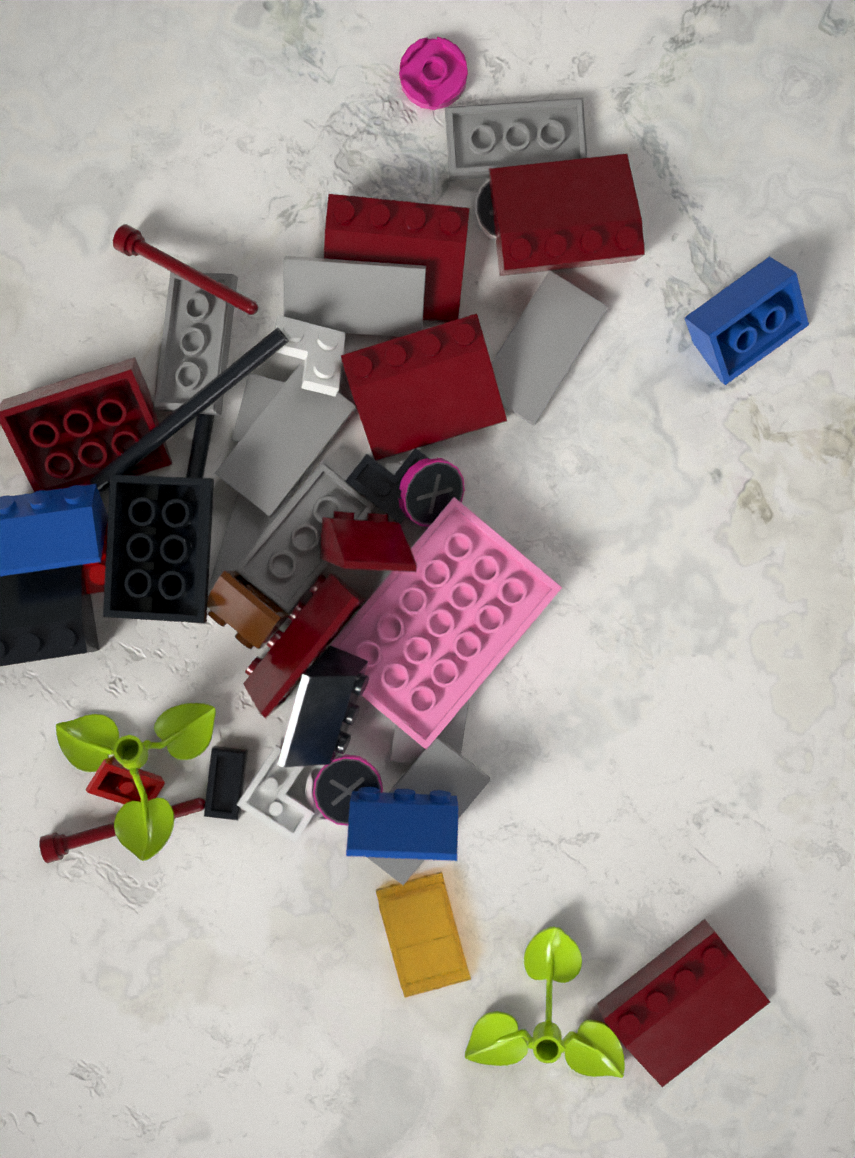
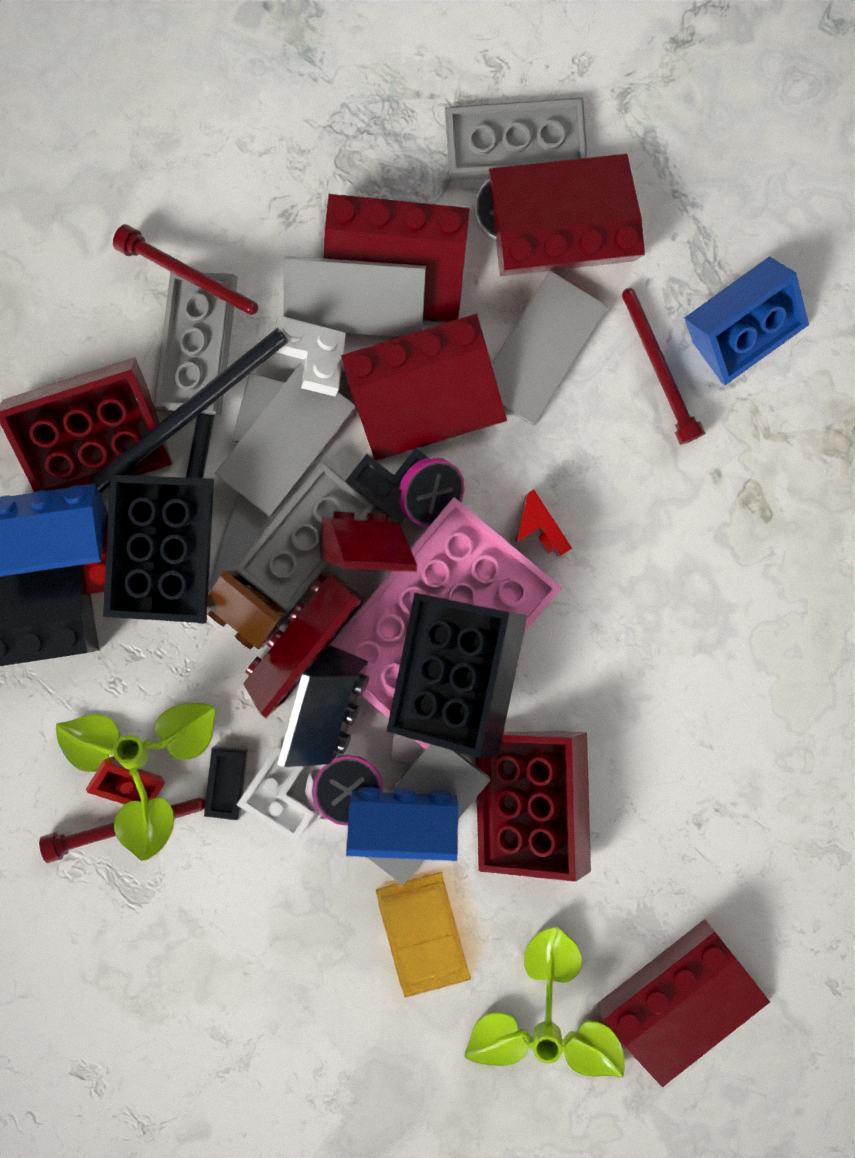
(442, 78): dark pink tile -> none
(456, 675): none -> black slope
(536, 516): none -> red slope
(536, 807): none -> dark red slope
(687, 426): none -> dark red piece

